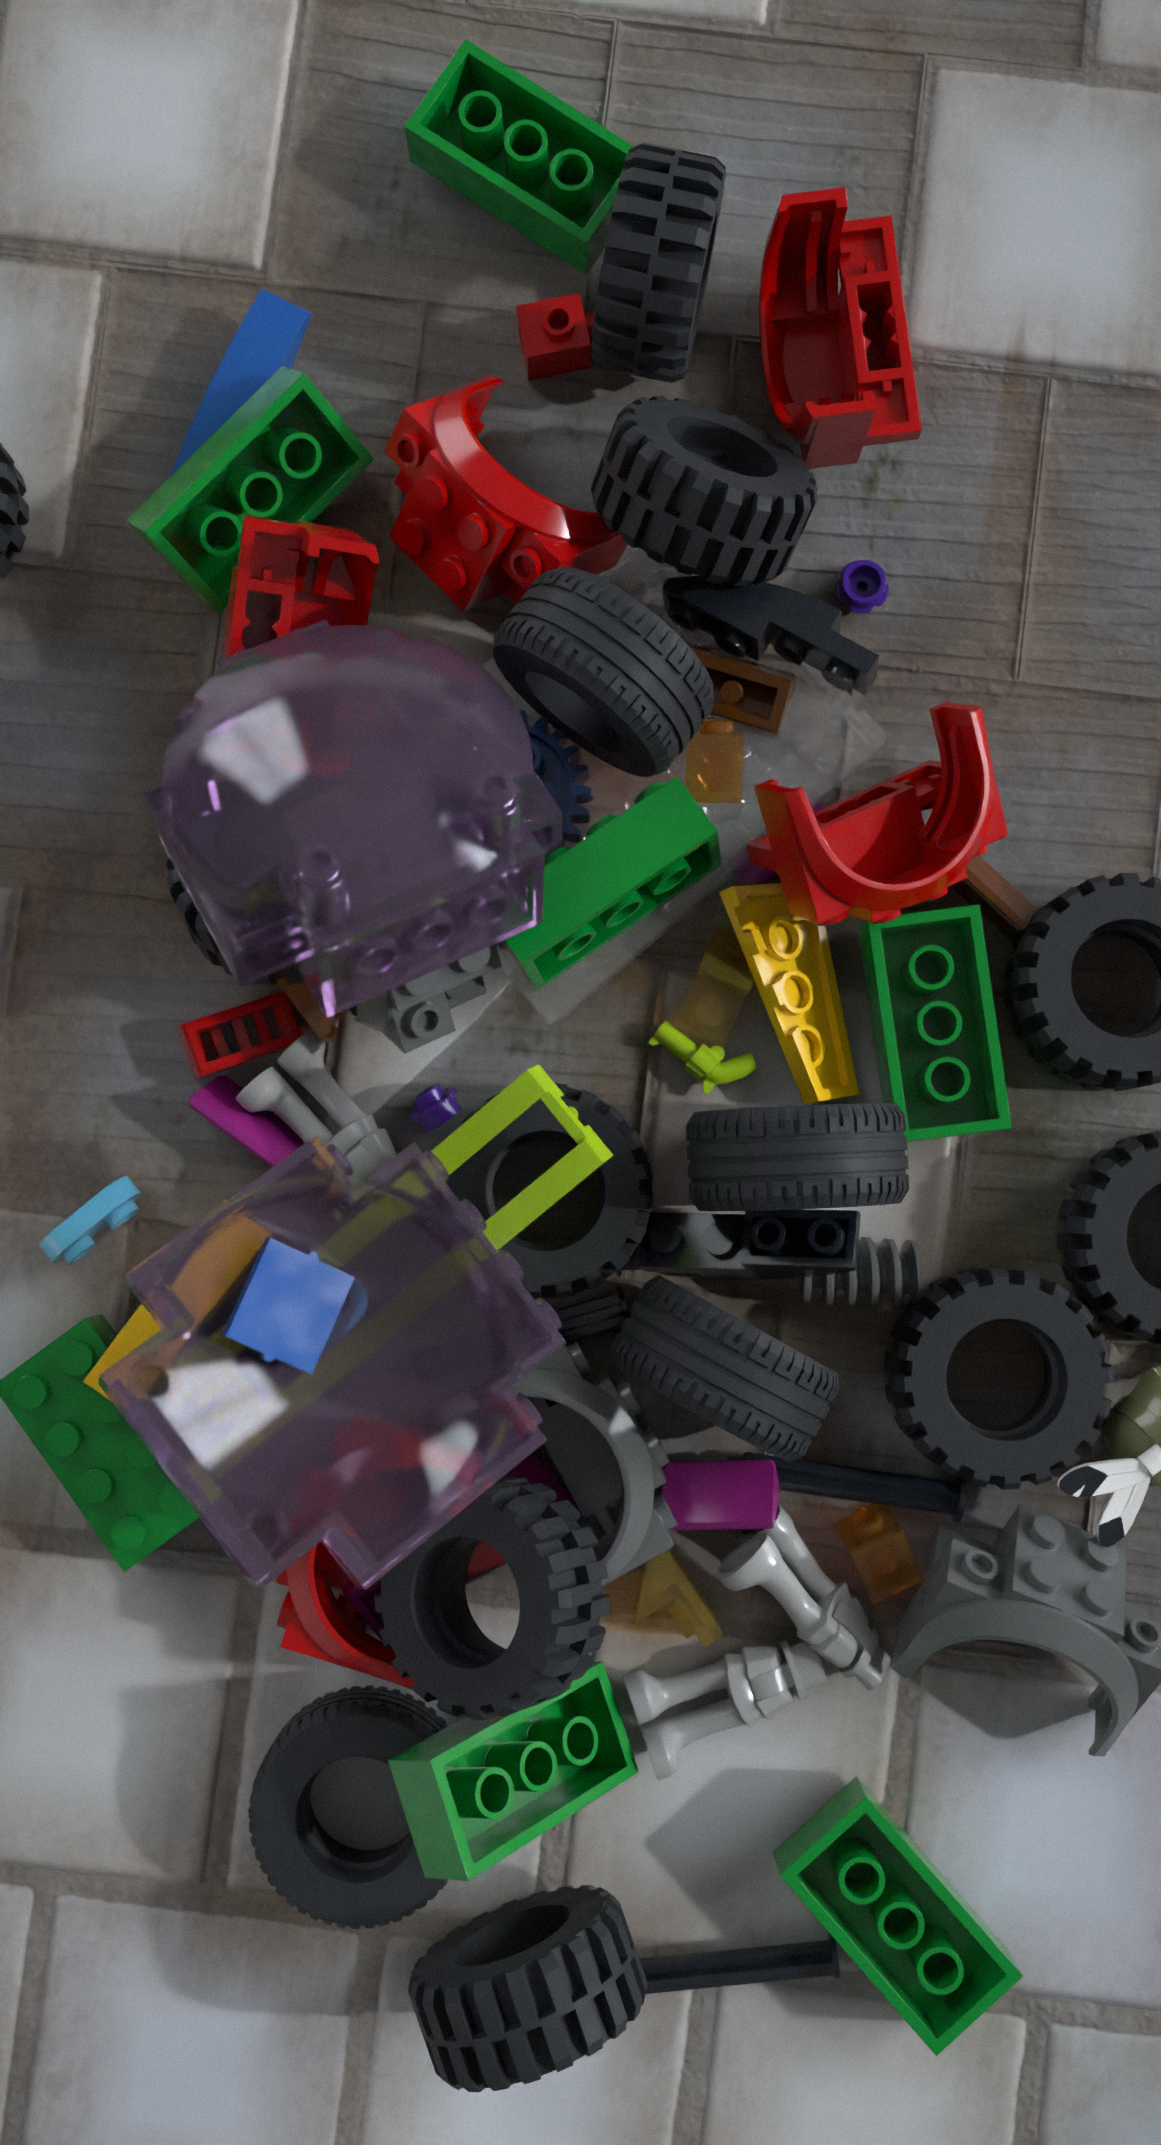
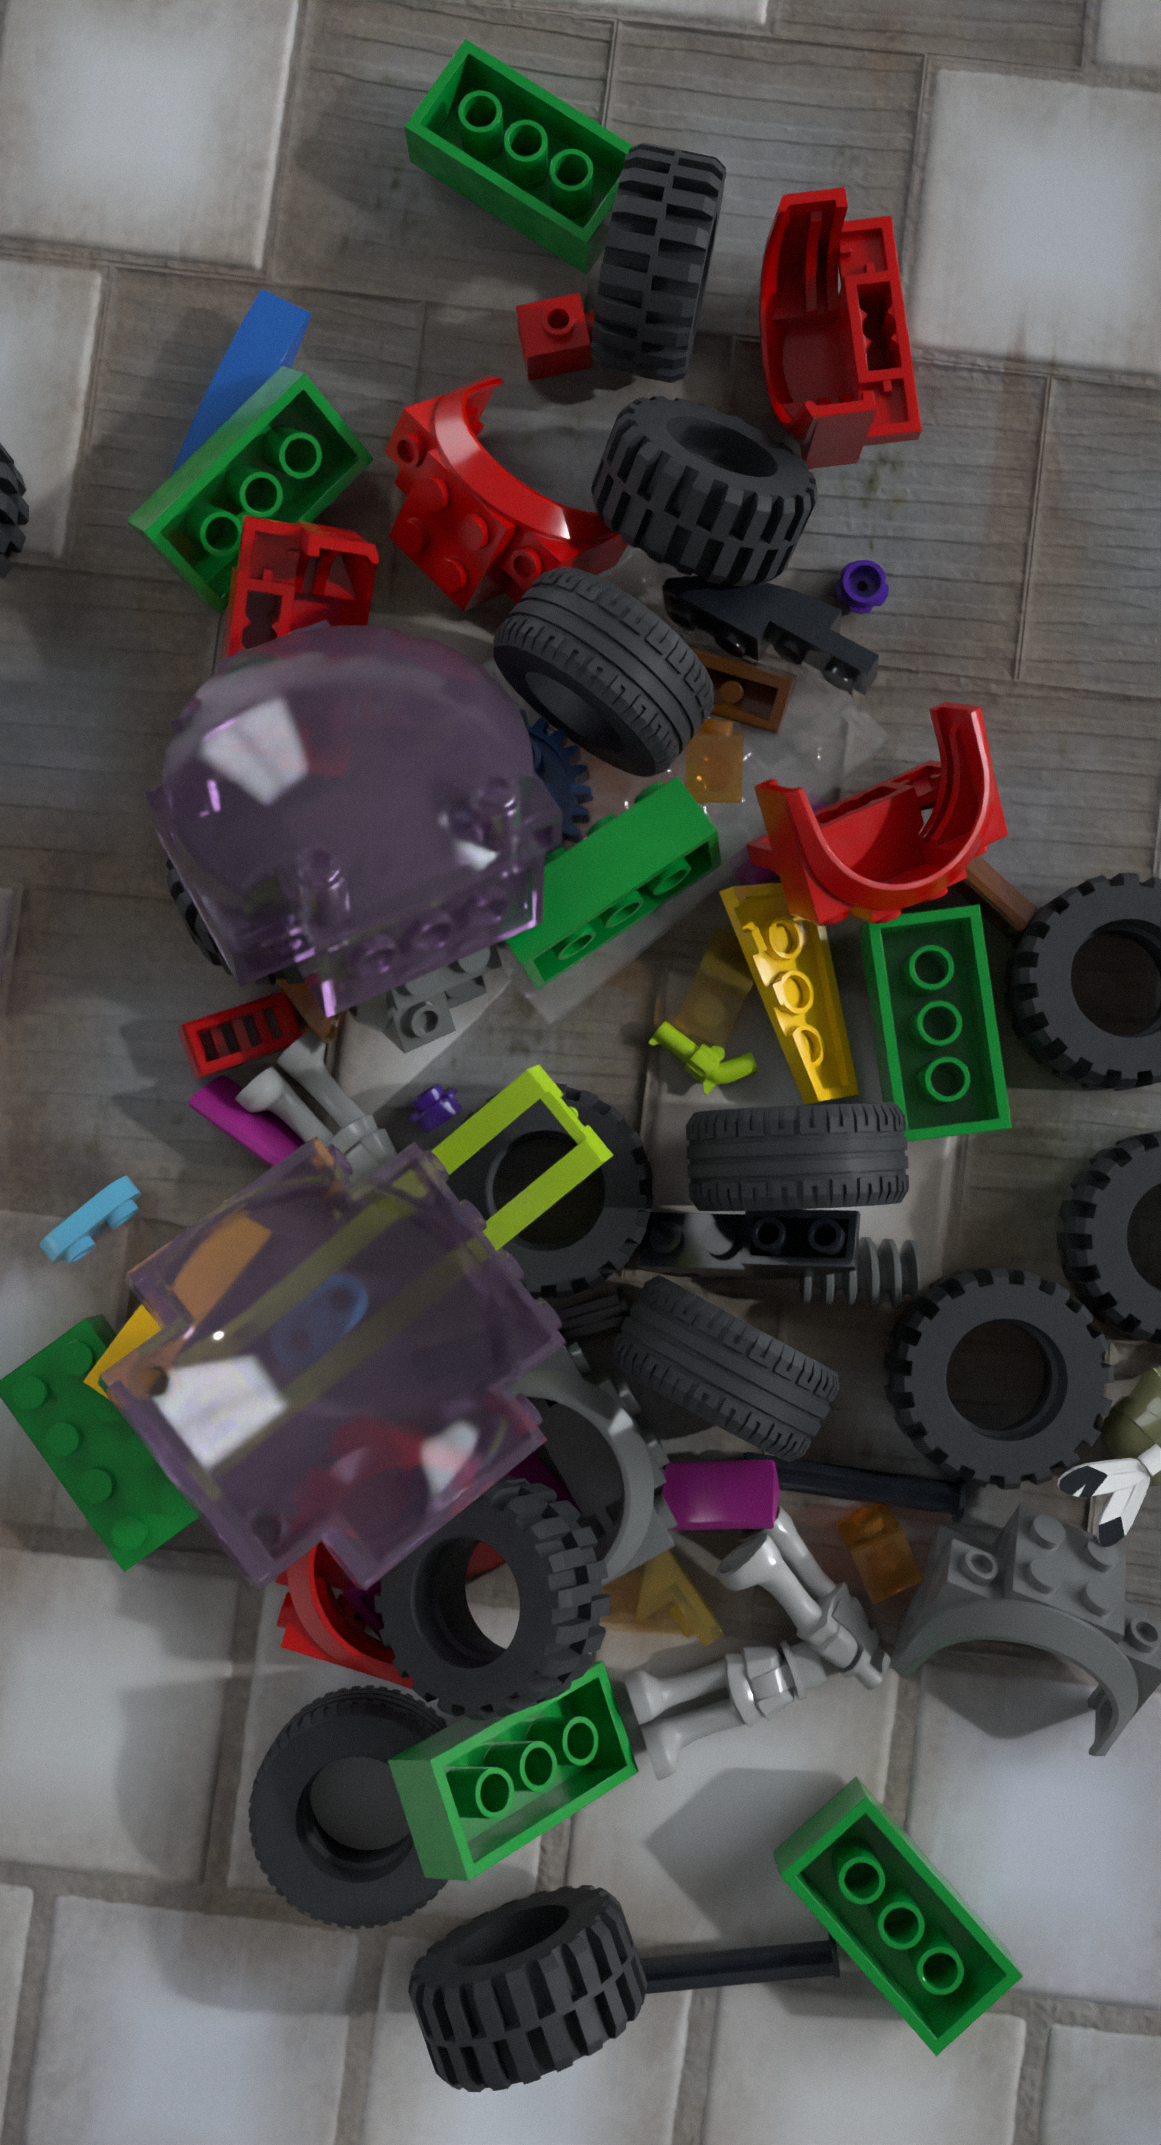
(288, 1305): piece -> none

